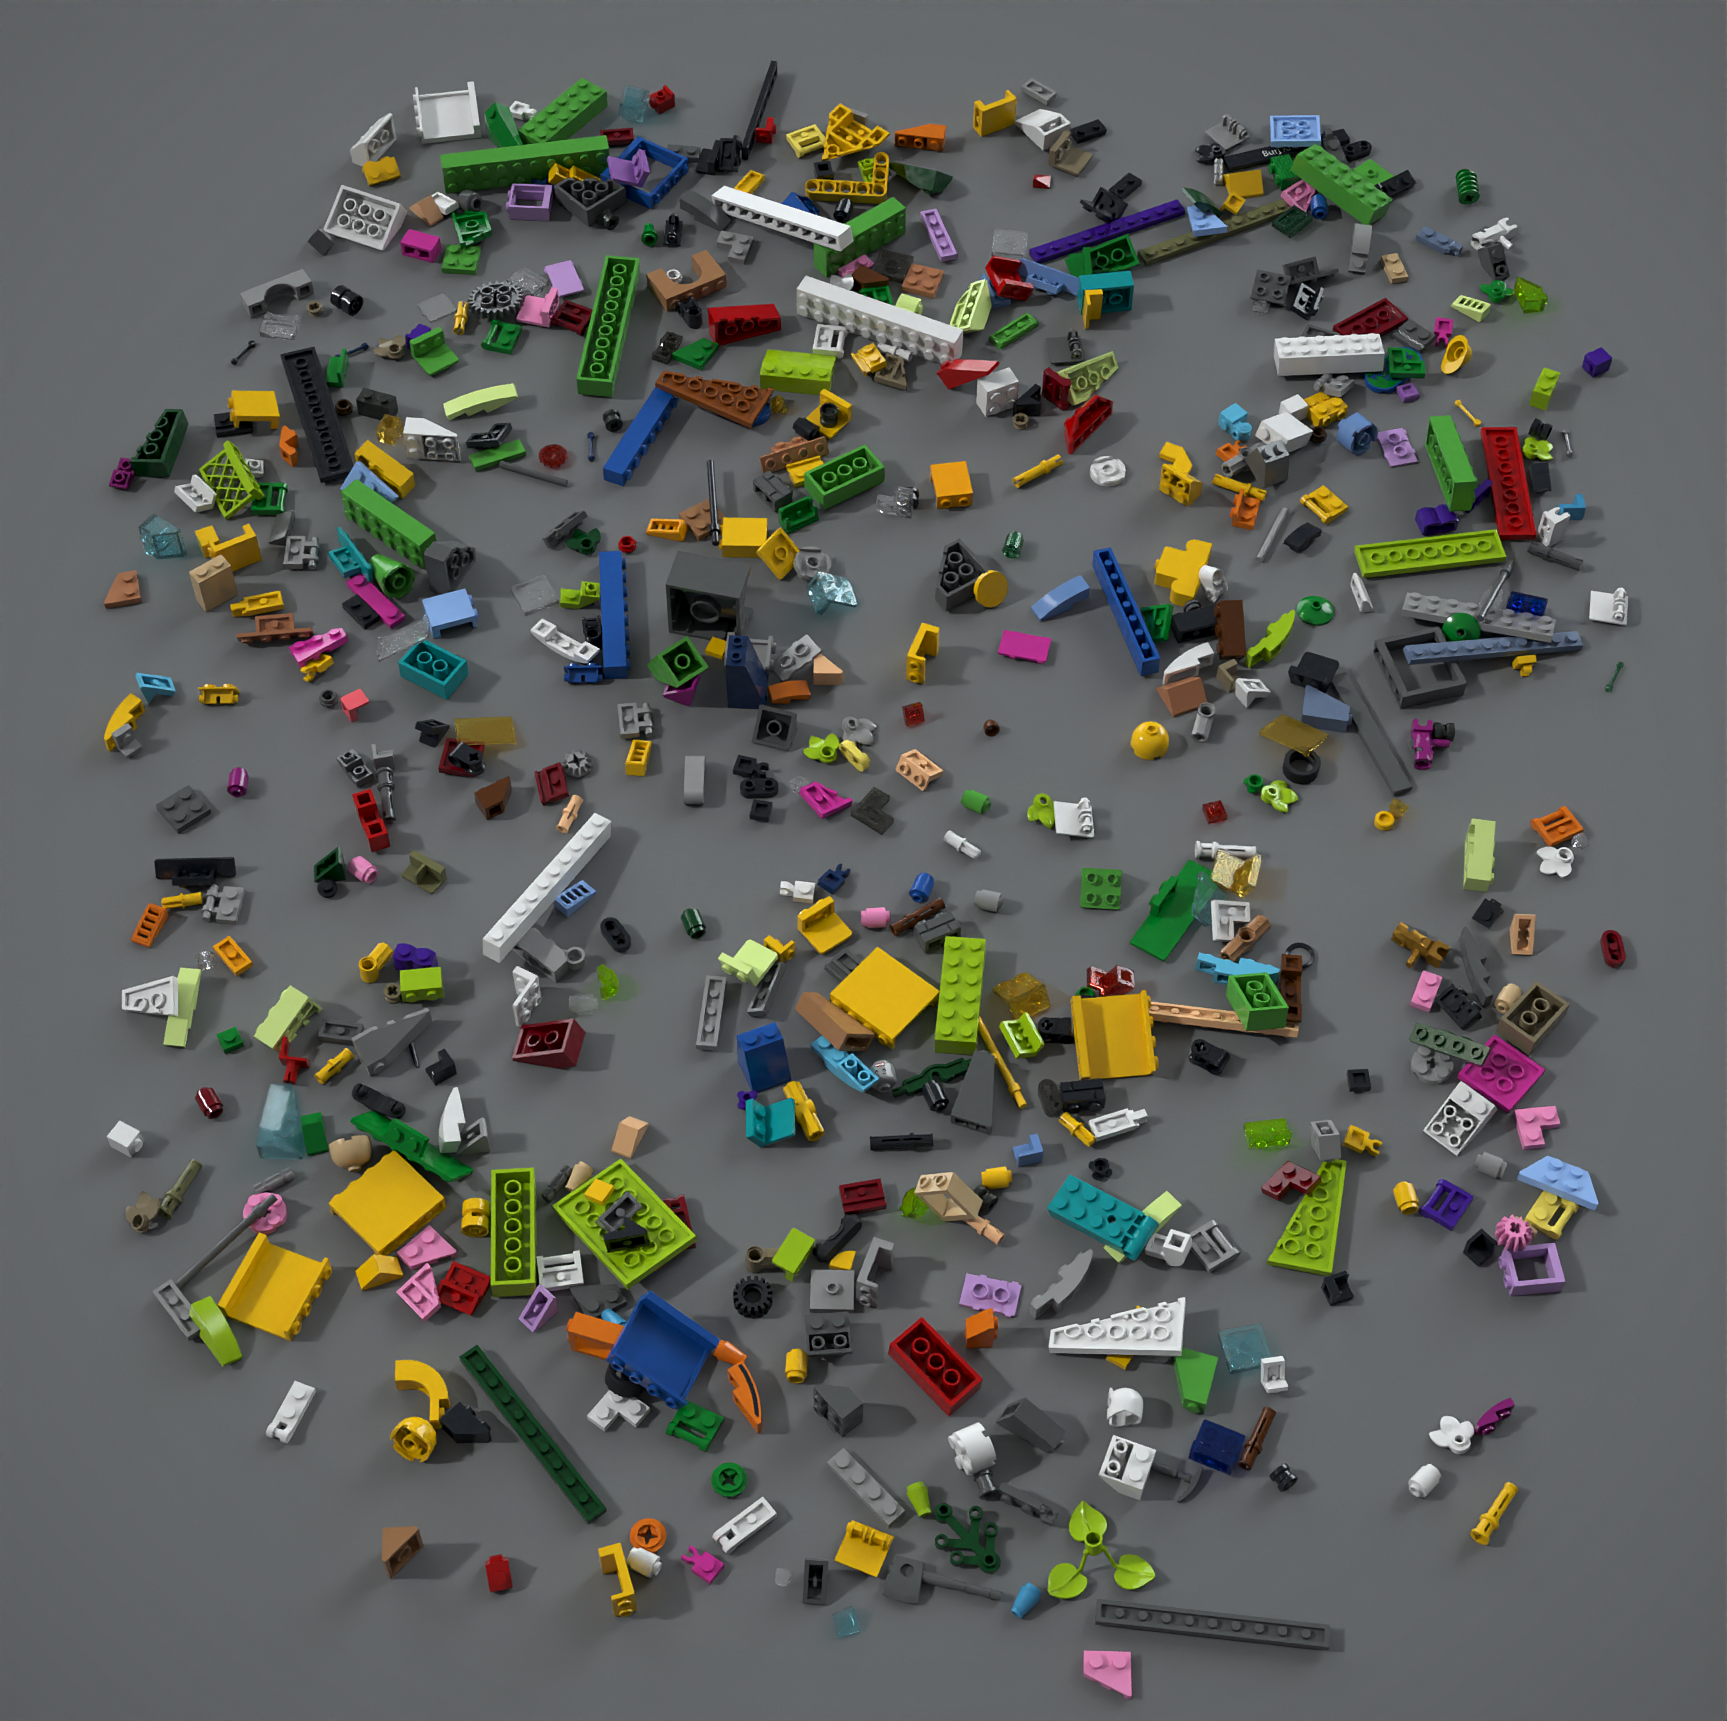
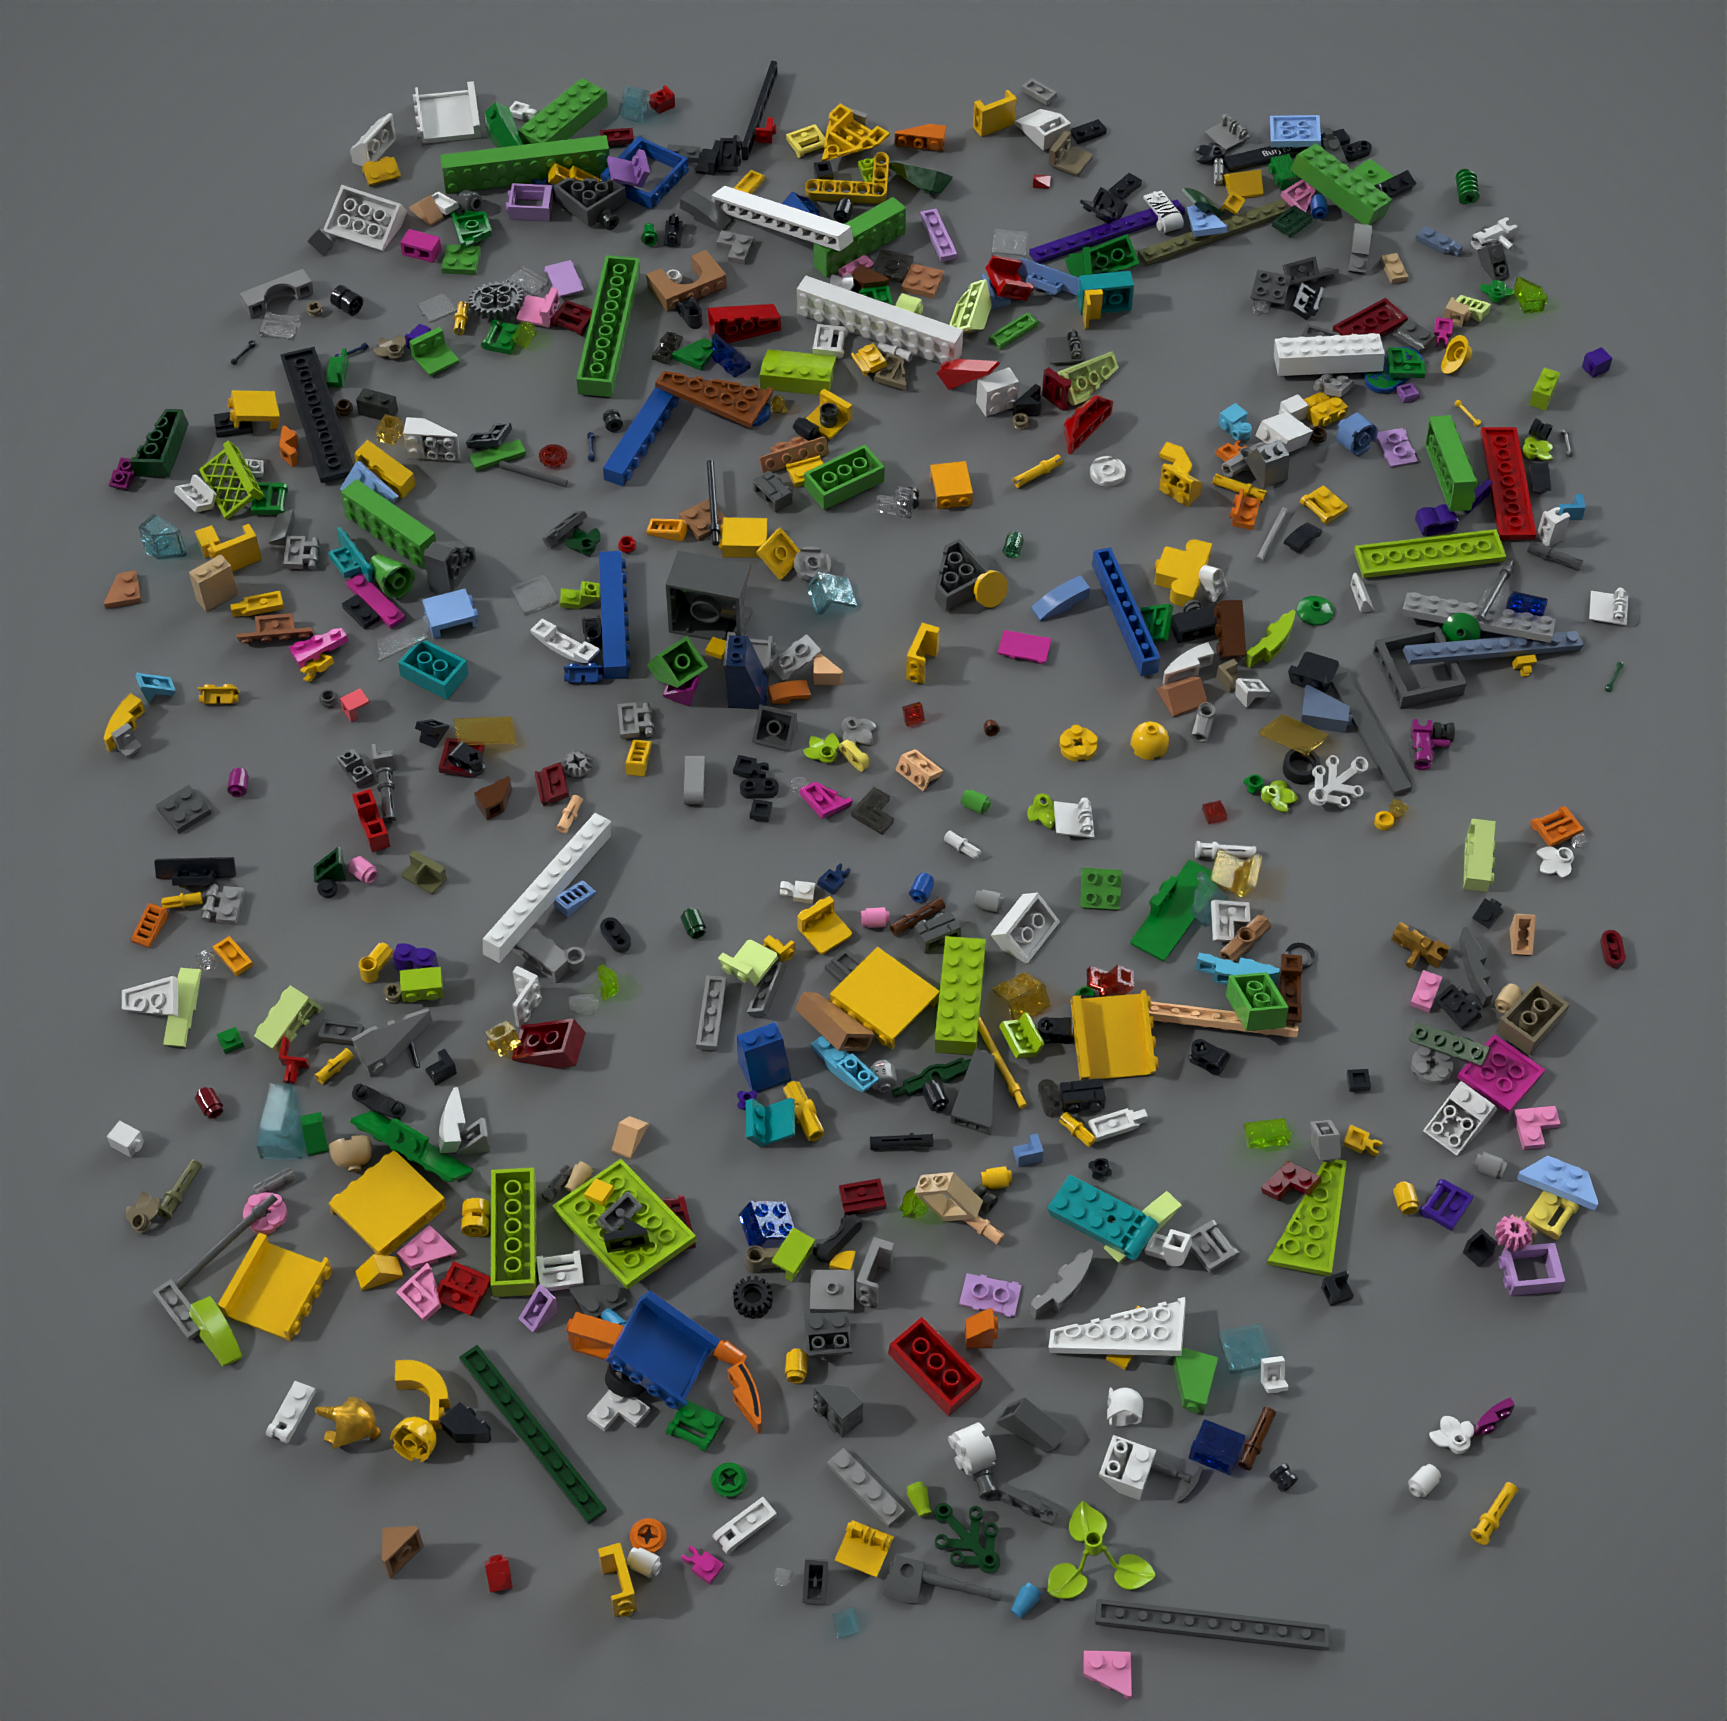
(353, 1421): none -> pearl gold piece
(486, 399): yellowish green slope -> none
(502, 1038): none -> clear yellow brick
(524, 334): none -> clear neon green bracket
(728, 357): none -> clear blue bracket
(765, 1221): none -> clear blue bracket
(798, 514): green hinge -> none
(1025, 927): none -> white slope
(1082, 735): none -> yellow plate
(1168, 216): none -> white door
(1335, 784): none -> white plant
(1457, 311): none -> tan brick

